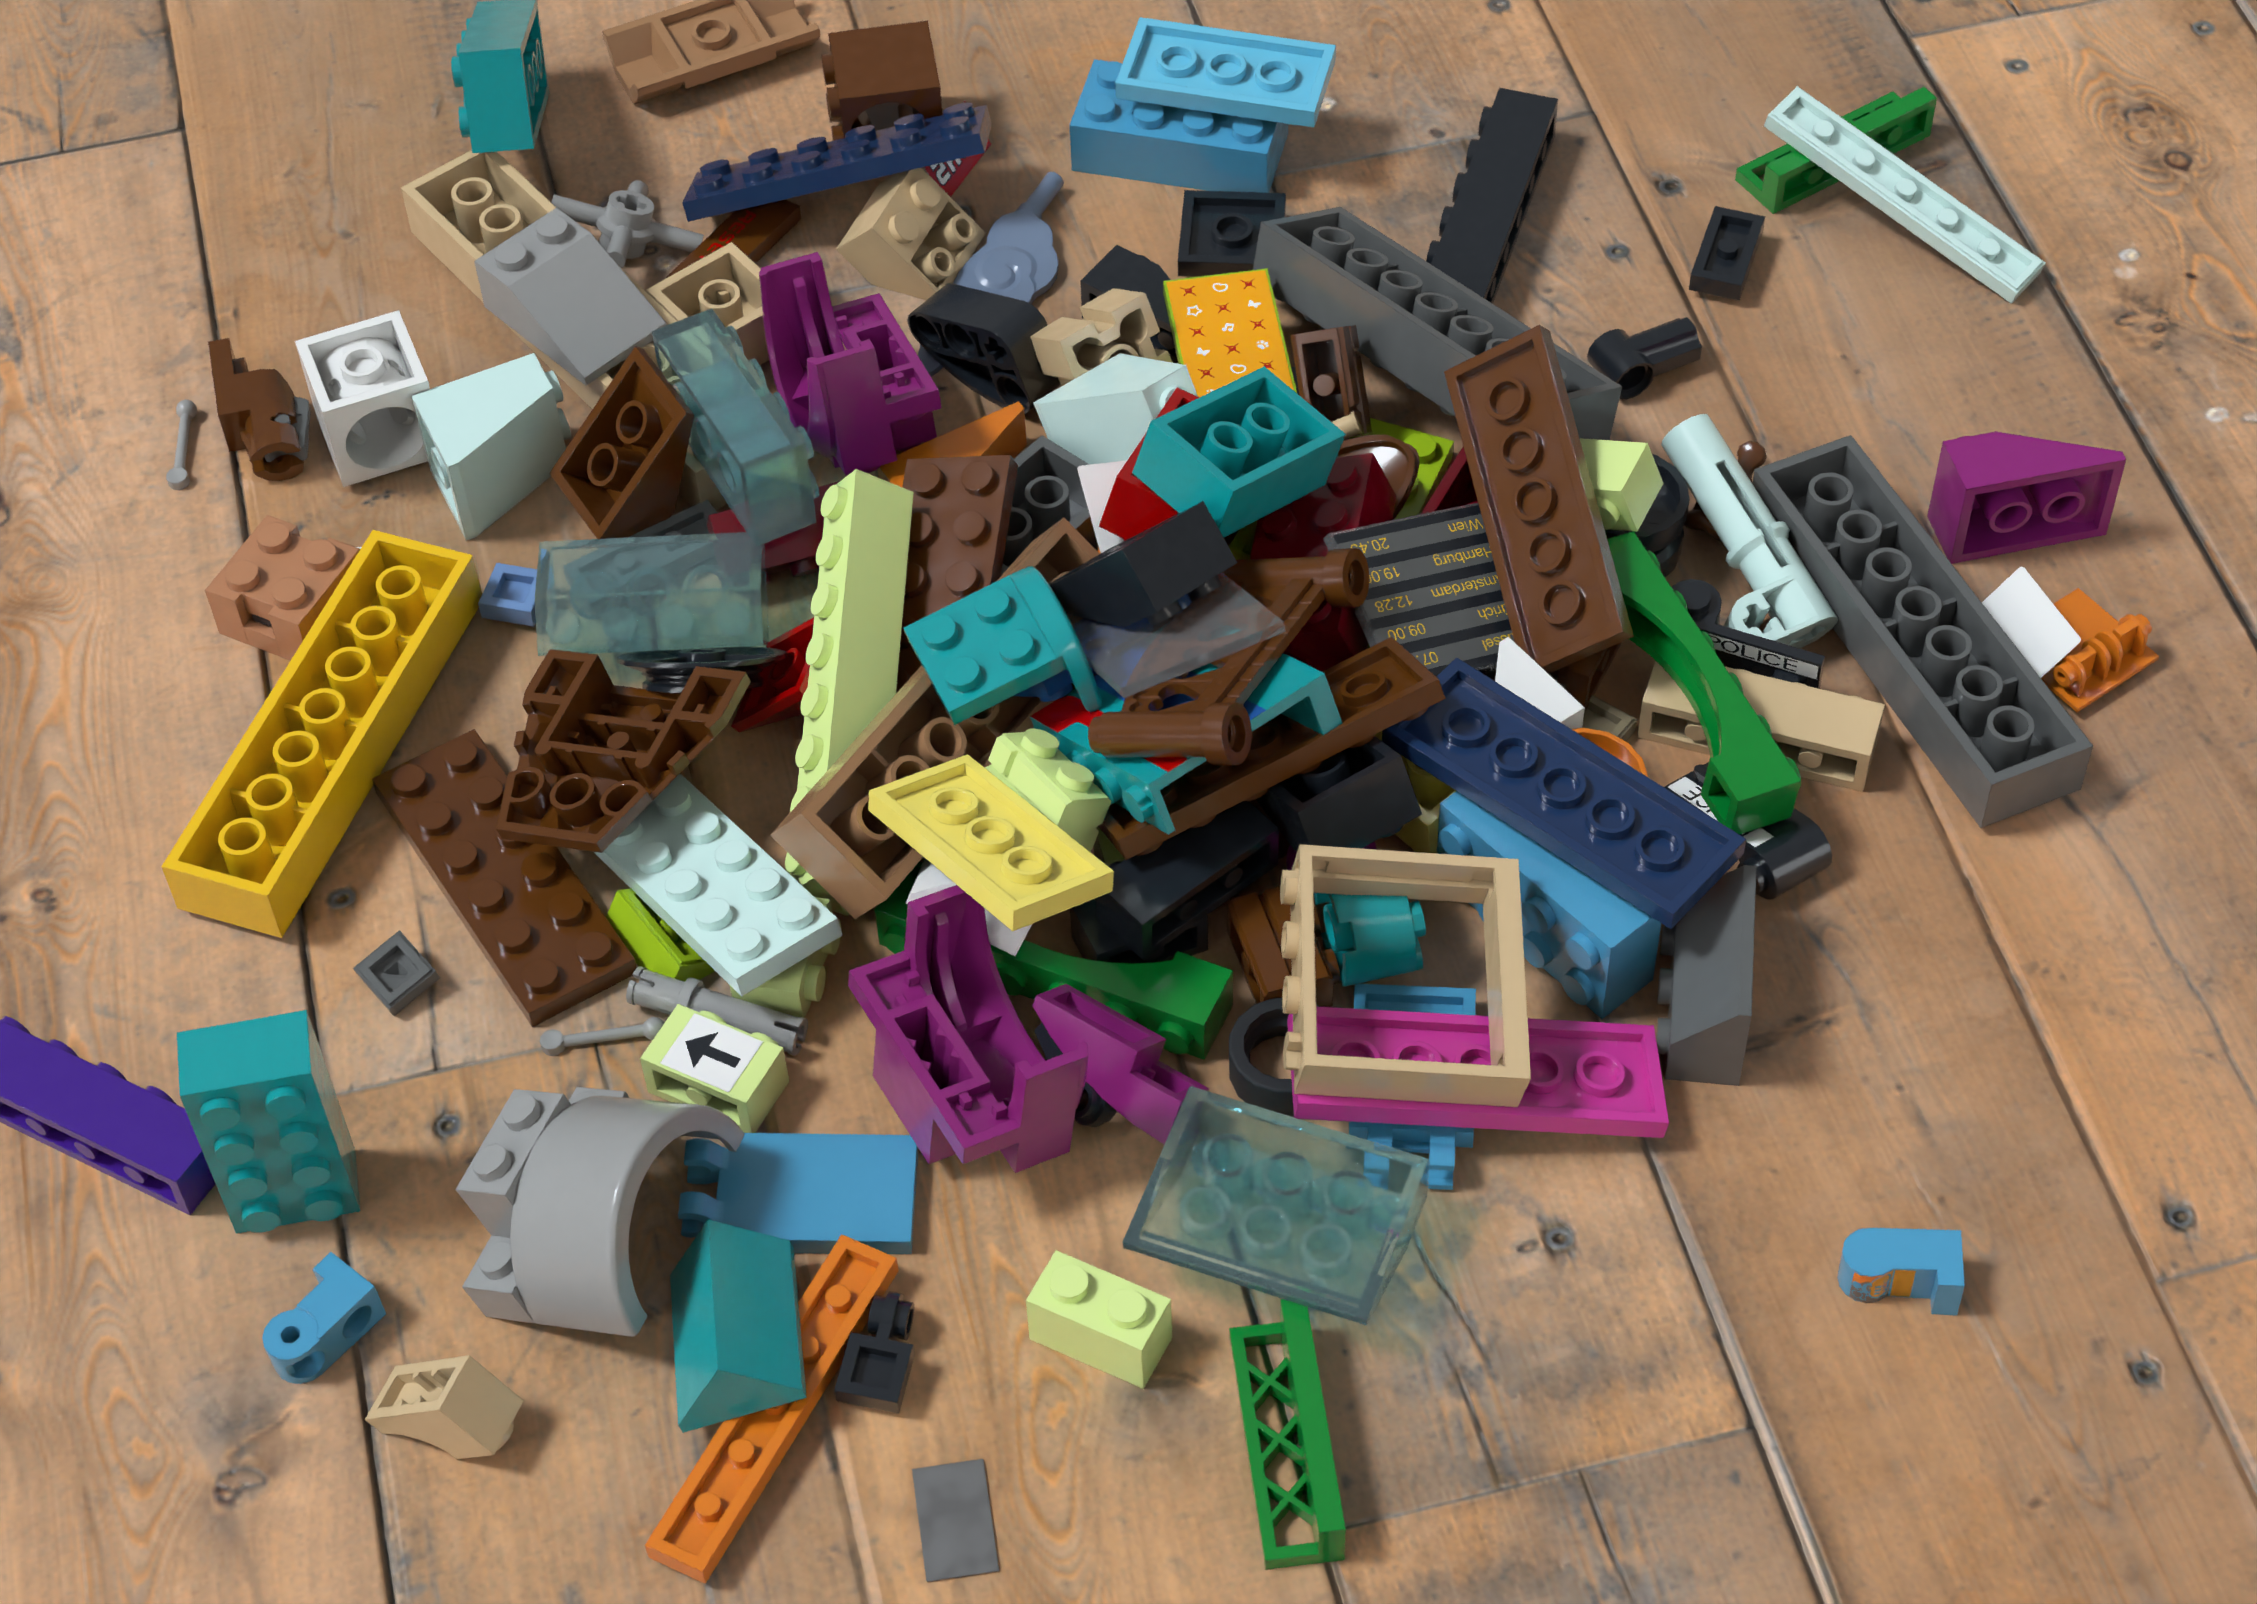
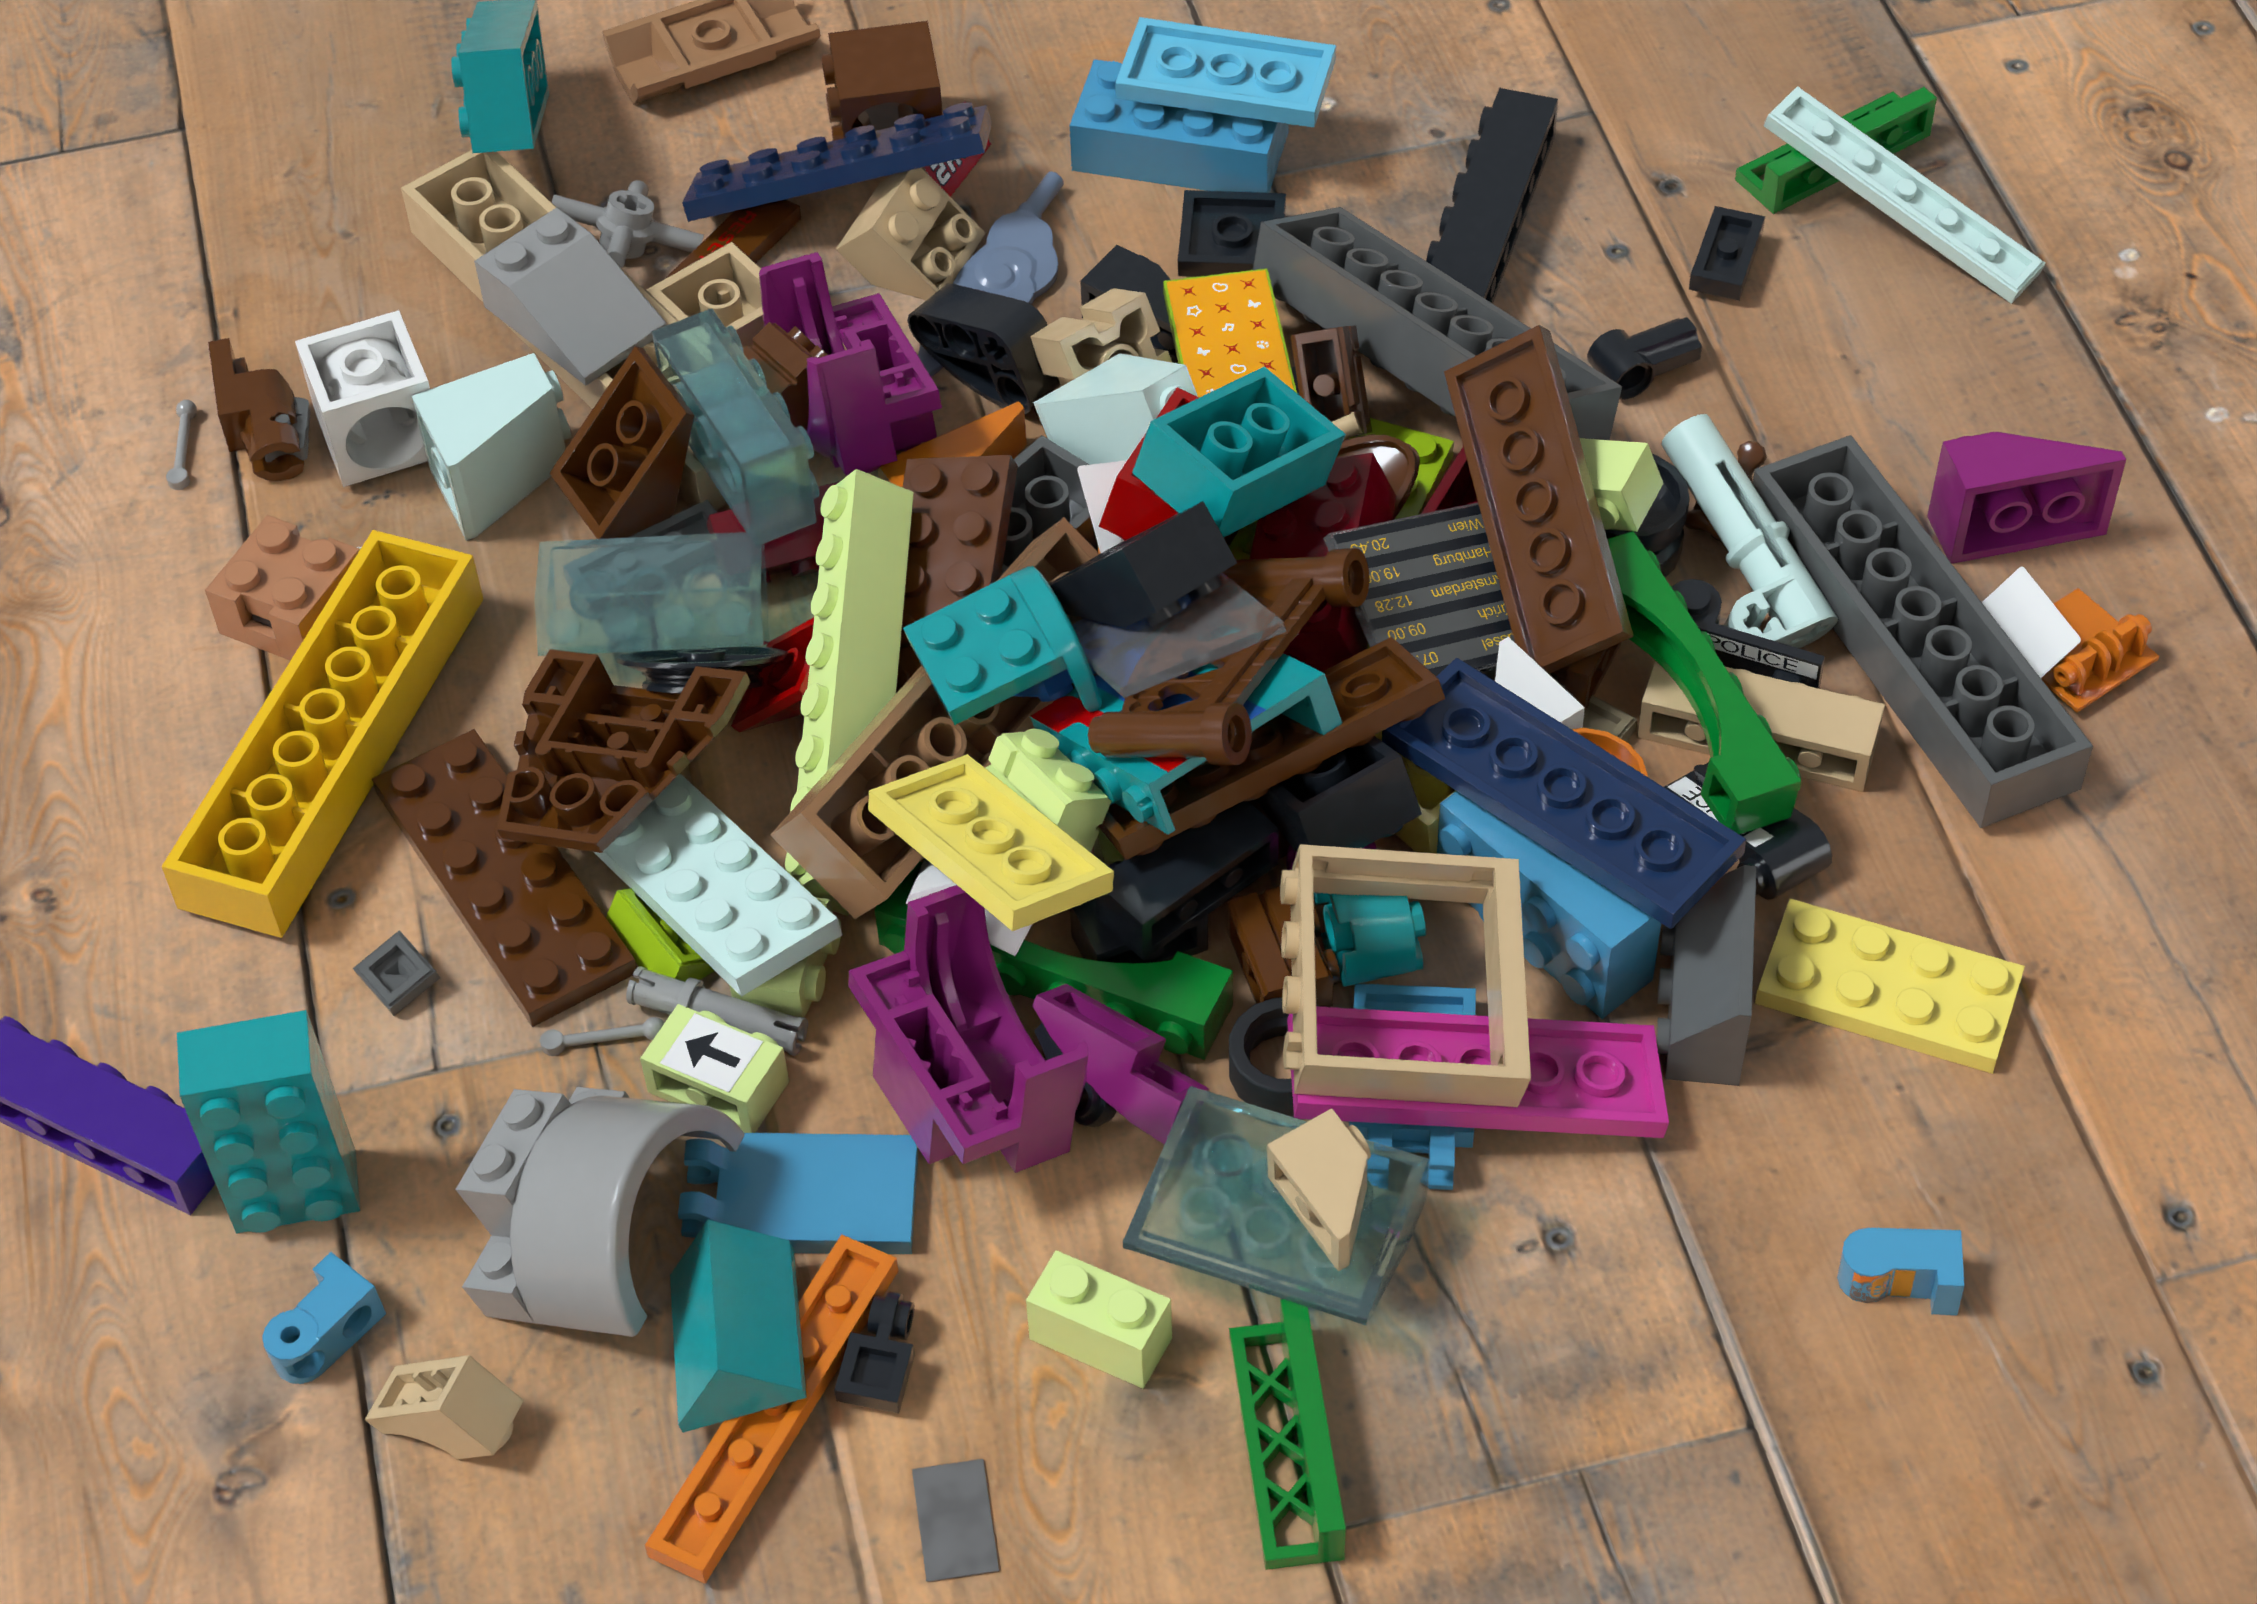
(510, 595): medium blue plate -> none
(785, 366): none -> reddish brown brick
(1323, 1180): none -> tan slope
(1890, 985): none -> light yellow plate

